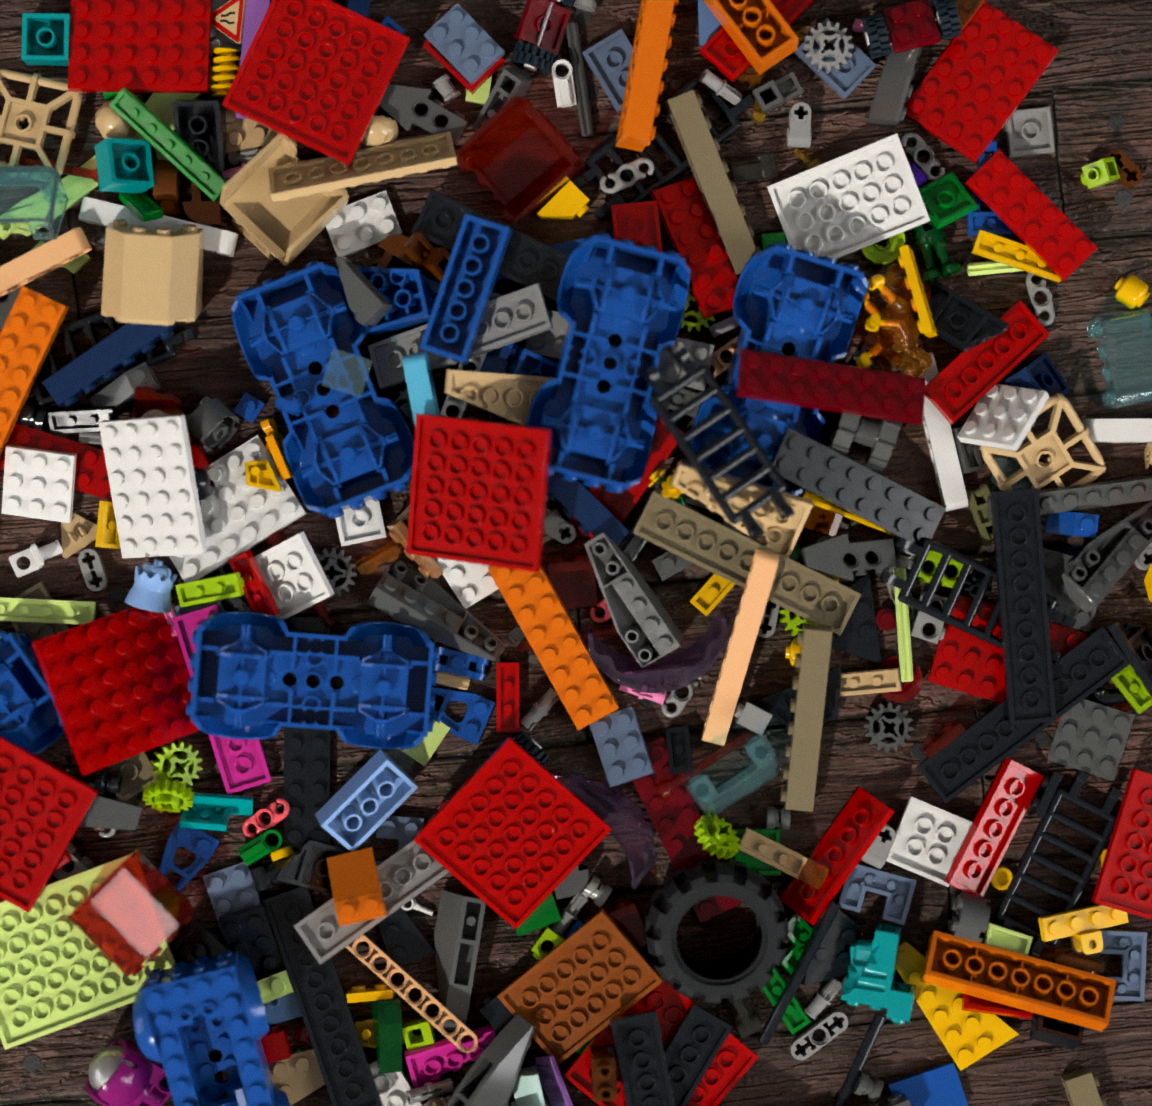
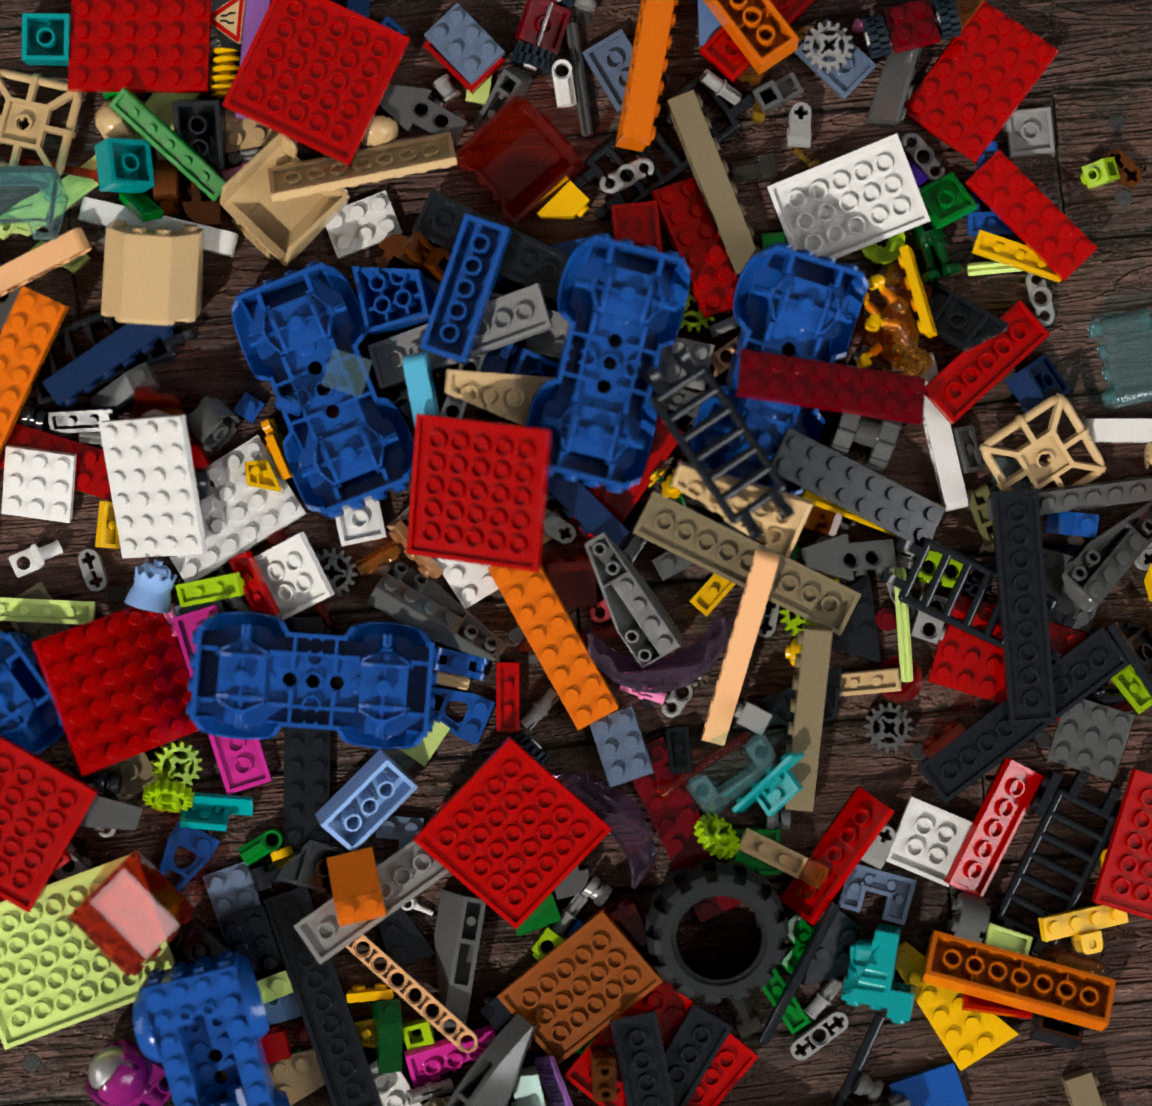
(77, 534): tan piece -> none
(256, 819): coral piece -> none
(361, 294): dark grey slope -> none
(775, 789): none -> teal bracket
(1002, 878): yellow tile -> none
(1003, 417): white plate -> none
(1131, 291): yellow head -> none
(1133, 949): sand blue plate -> none

